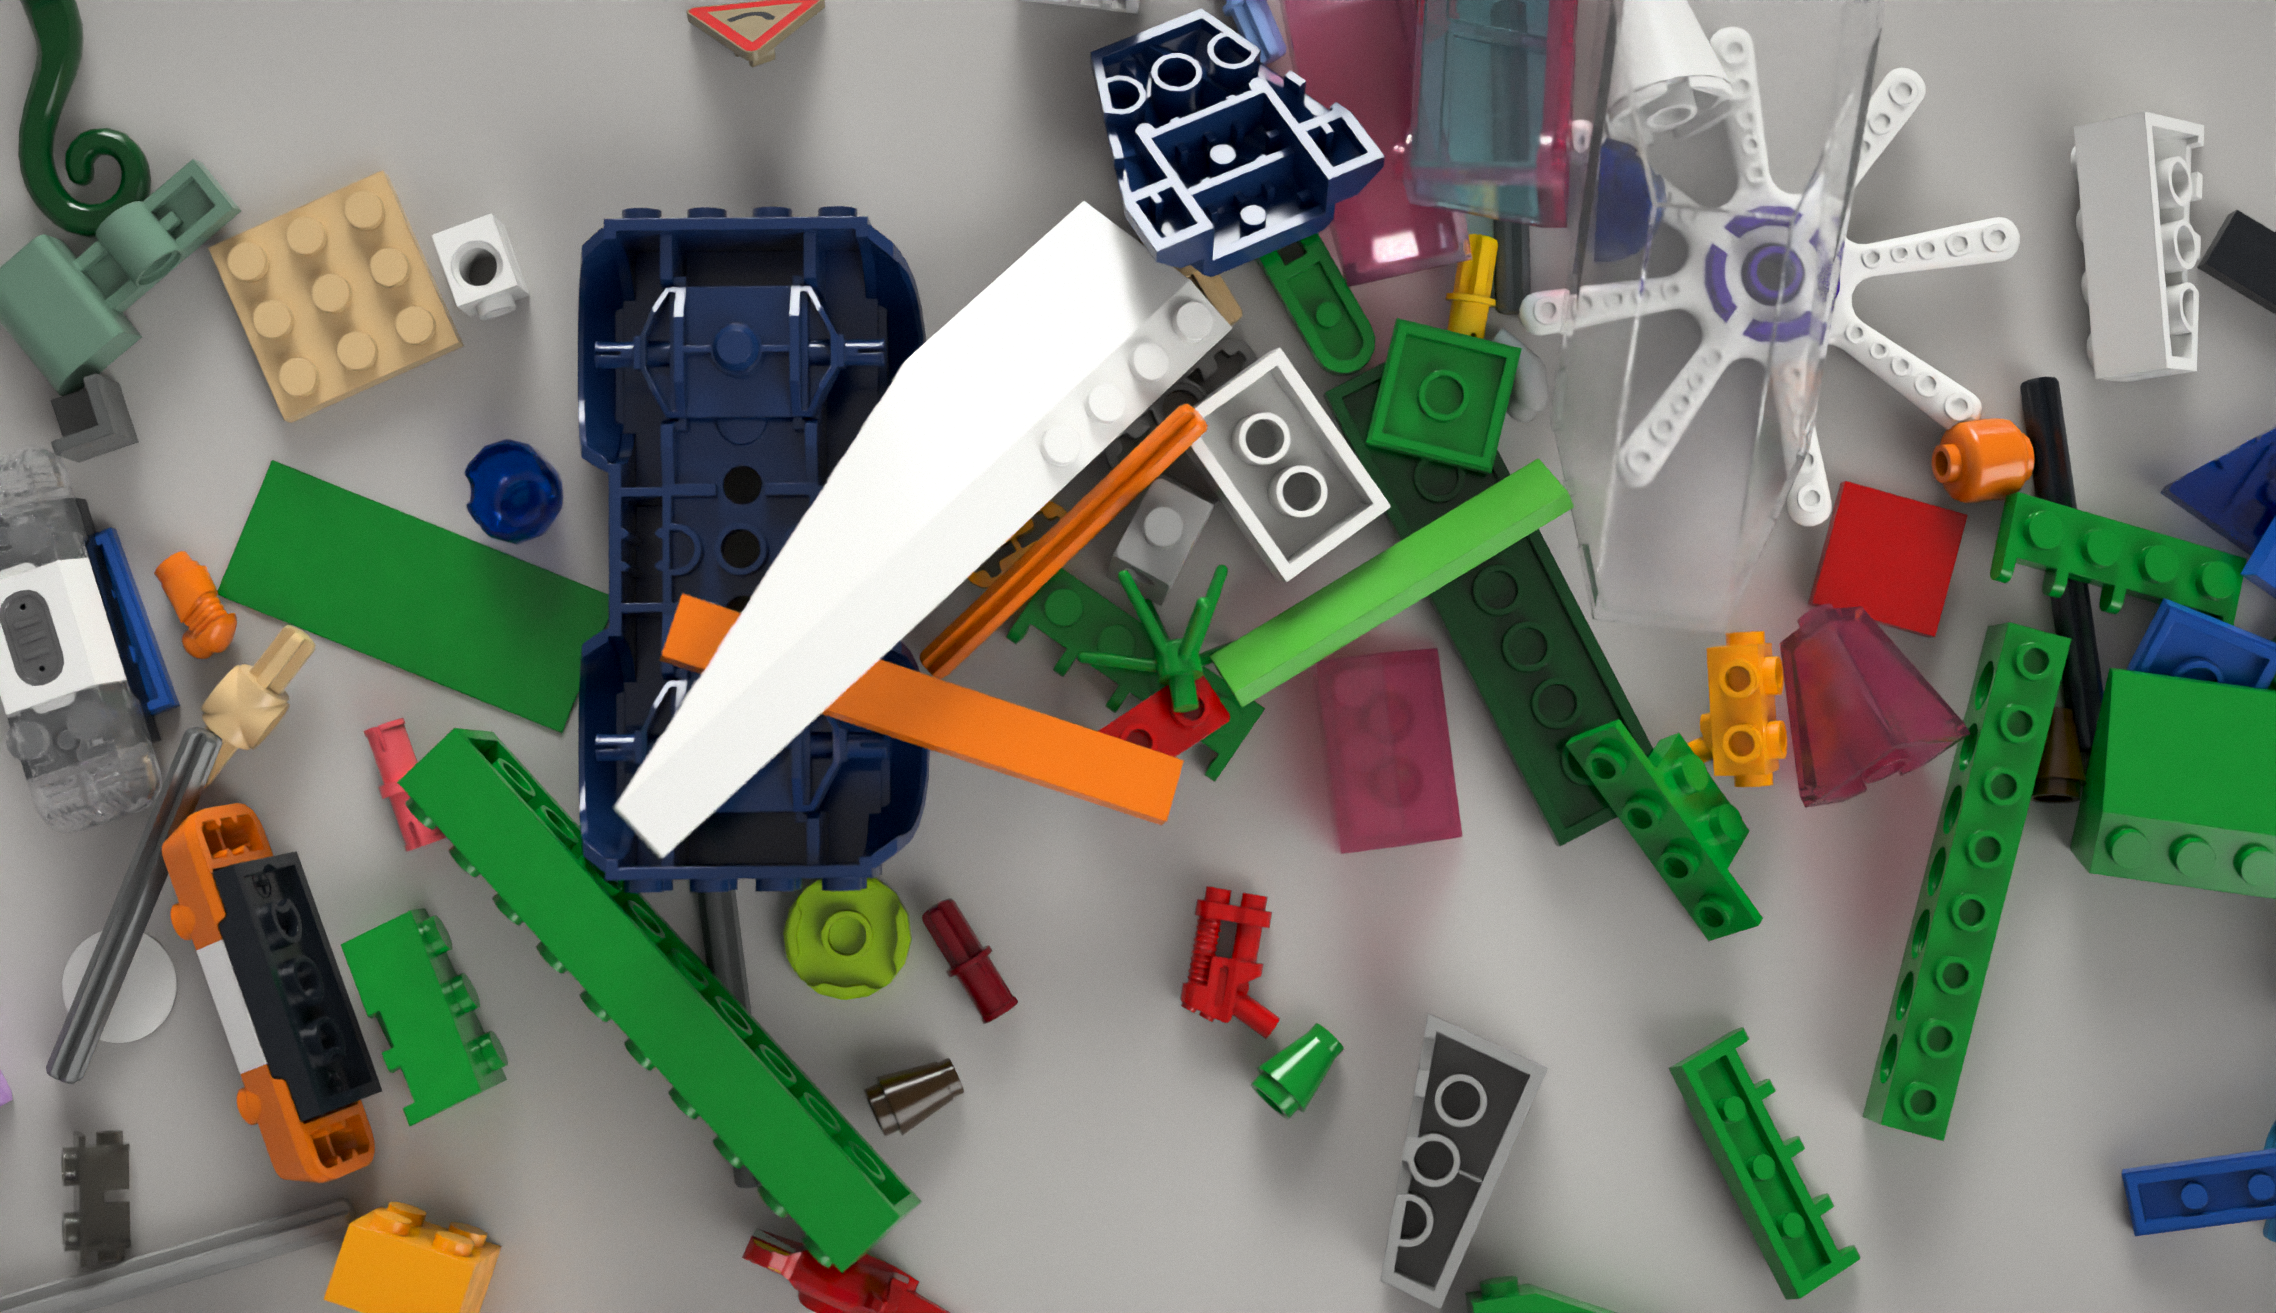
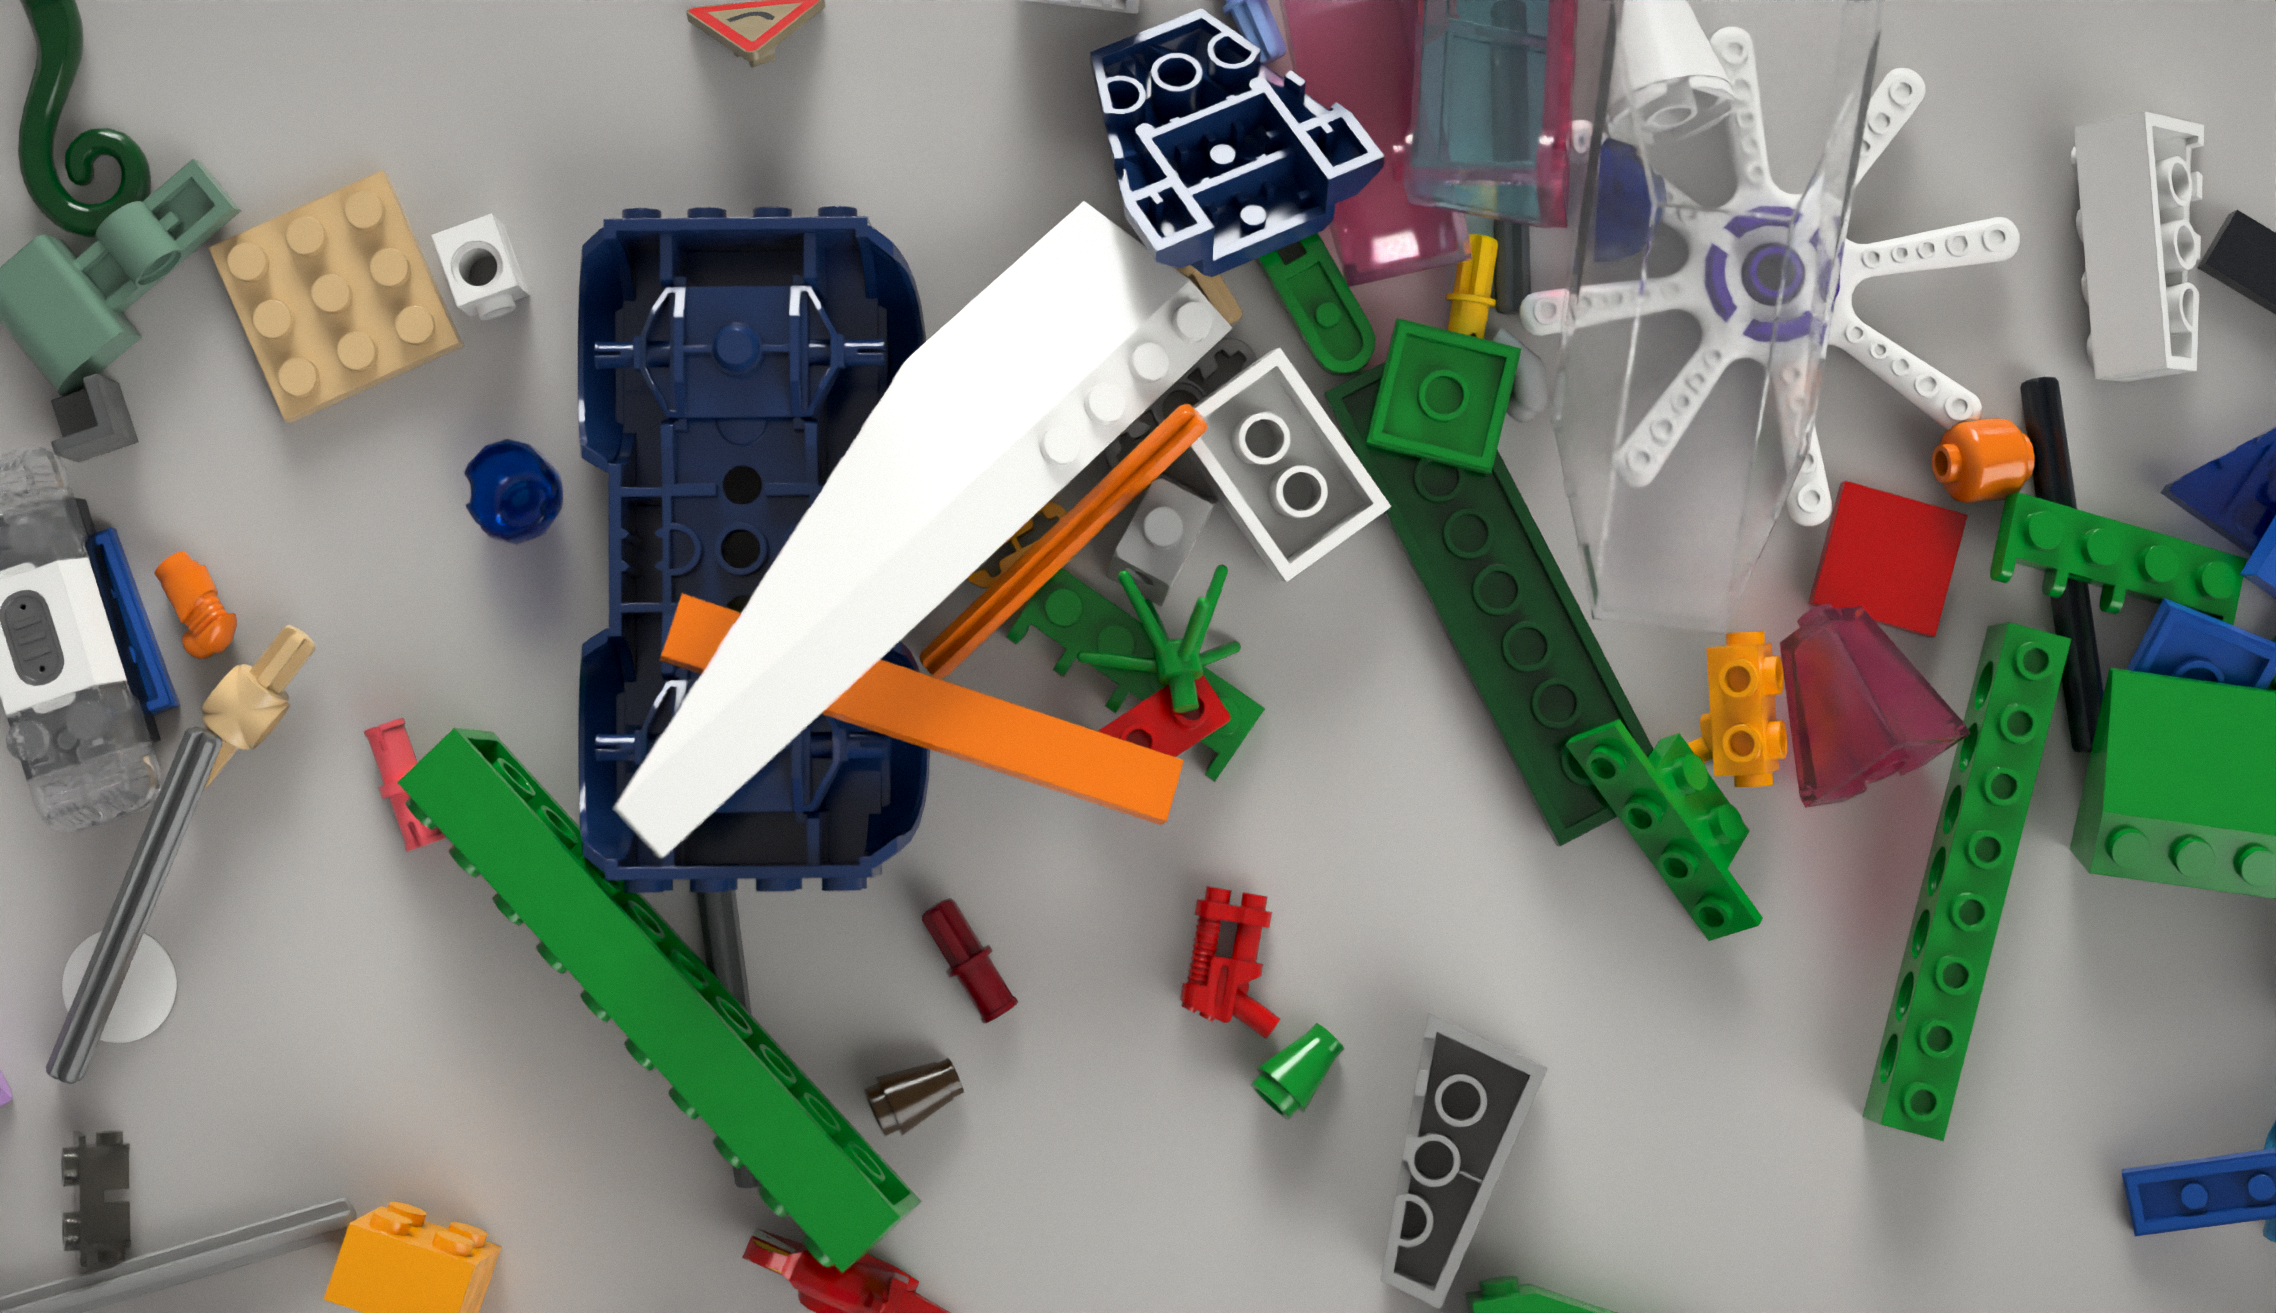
(274, 993): piece -> none
(414, 595): green sticker -> none
(425, 1013): green wedge -> none
(847, 939): lime tile -> none
(1386, 750): clear pink slope -> none
(1391, 581): bright green tile -> none
(1760, 1167): green hinge -> none
(2061, 762): dark brown cone -> none

